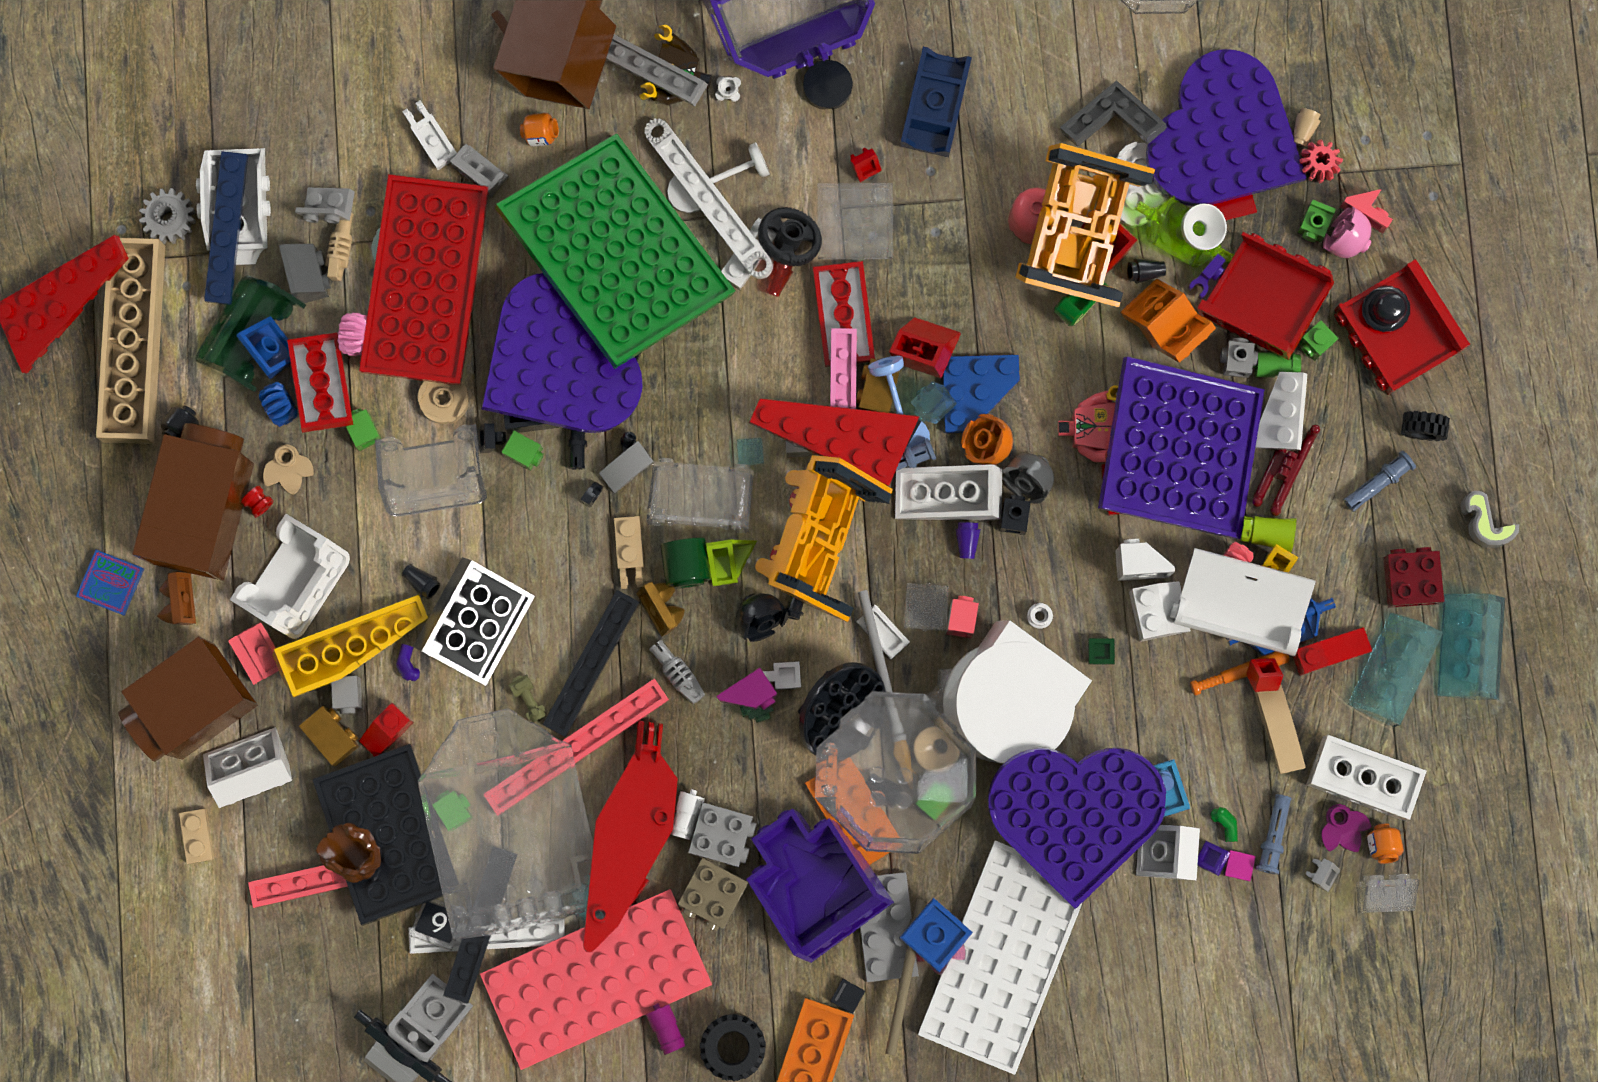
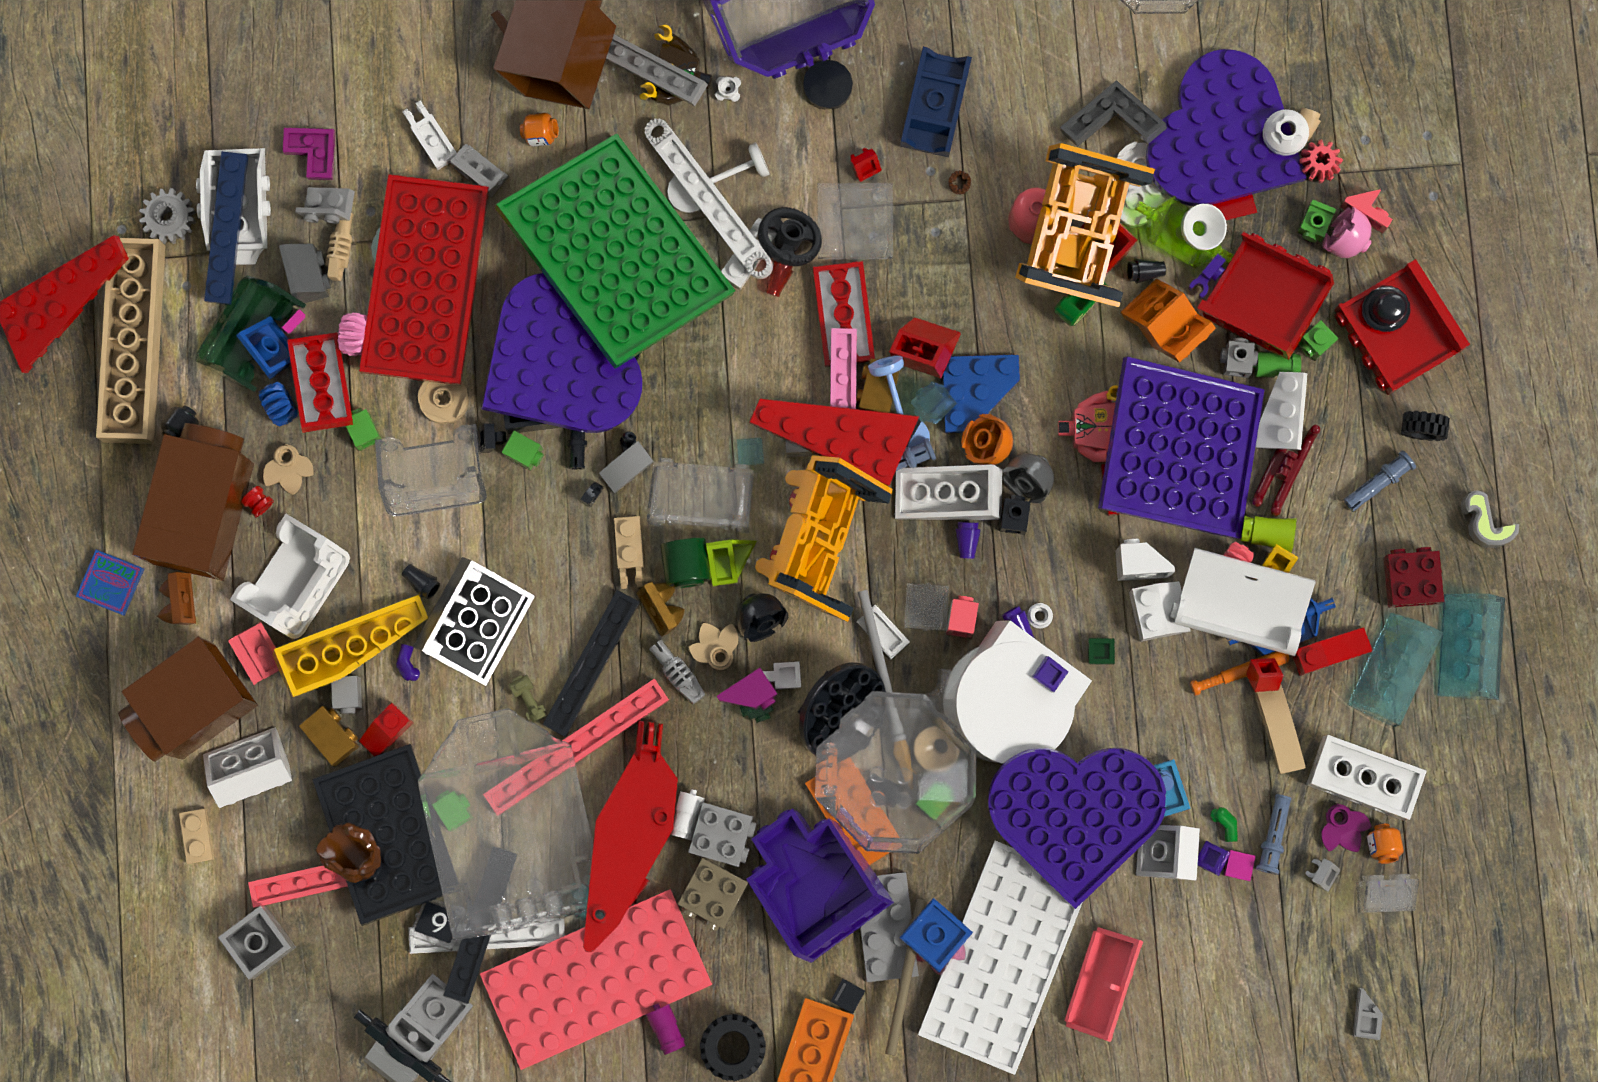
(257, 942): none -> light grey brick
(293, 321): none -> dark pink tile
(317, 145): none -> magenta plate
(715, 642): none -> tan plate
(794, 608): black pin -> none
(965, 177): none -> reddish brown bush
(1019, 618): none -> dark purple cone
(1050, 674): none -> dark purple tile
(1103, 983): none -> coral container
(1281, 143): none -> white piece
(1367, 1017): none -> light grey tile

